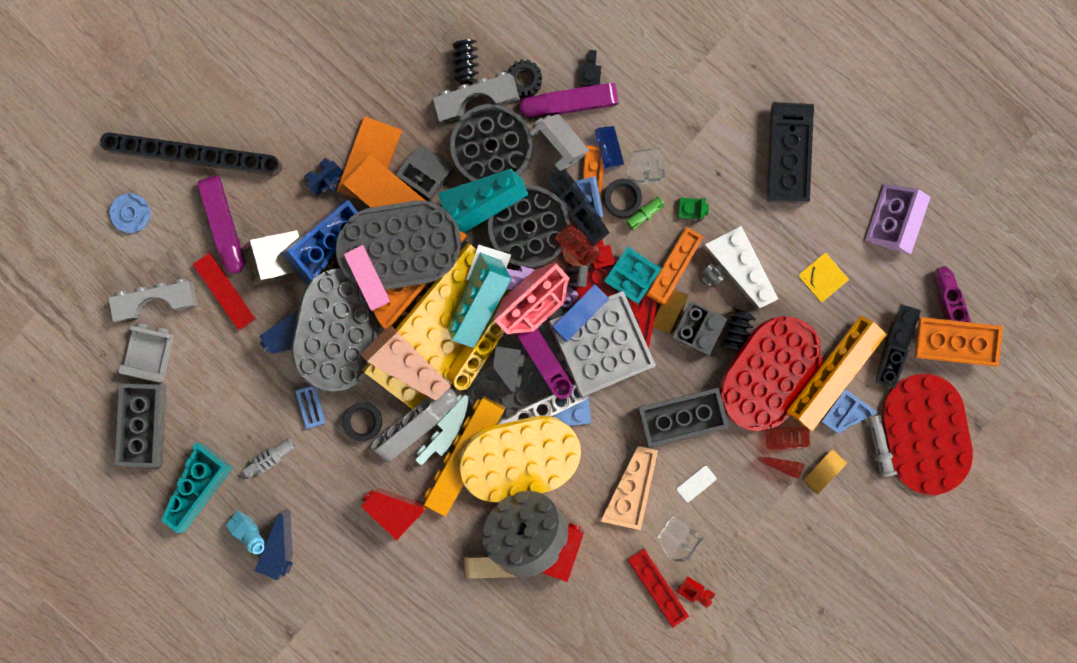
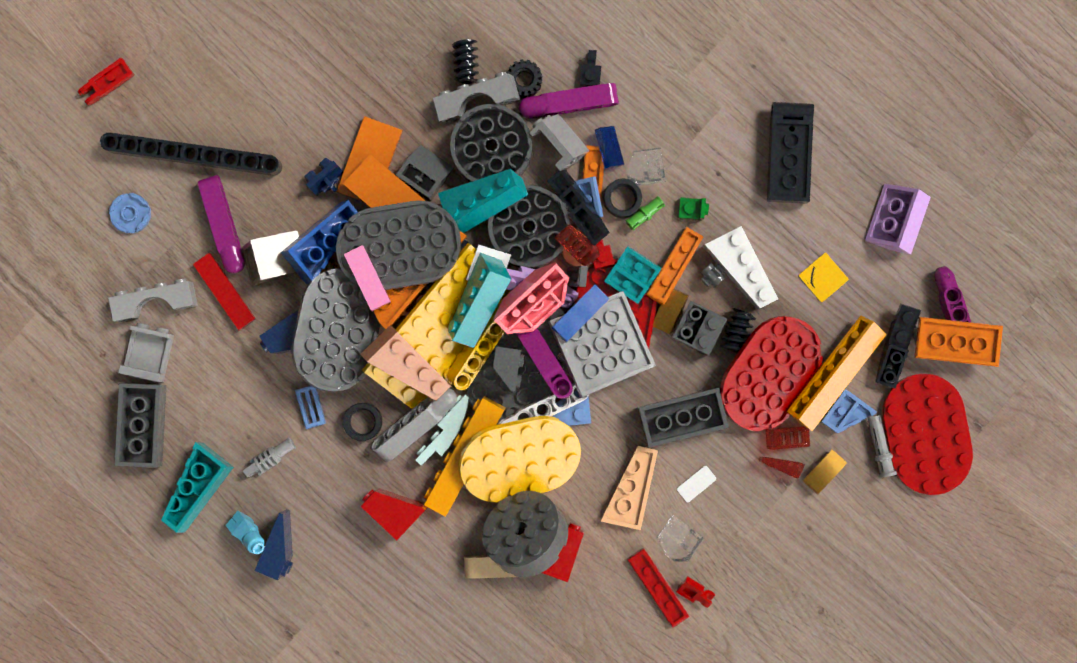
(106, 81): none -> red hinge

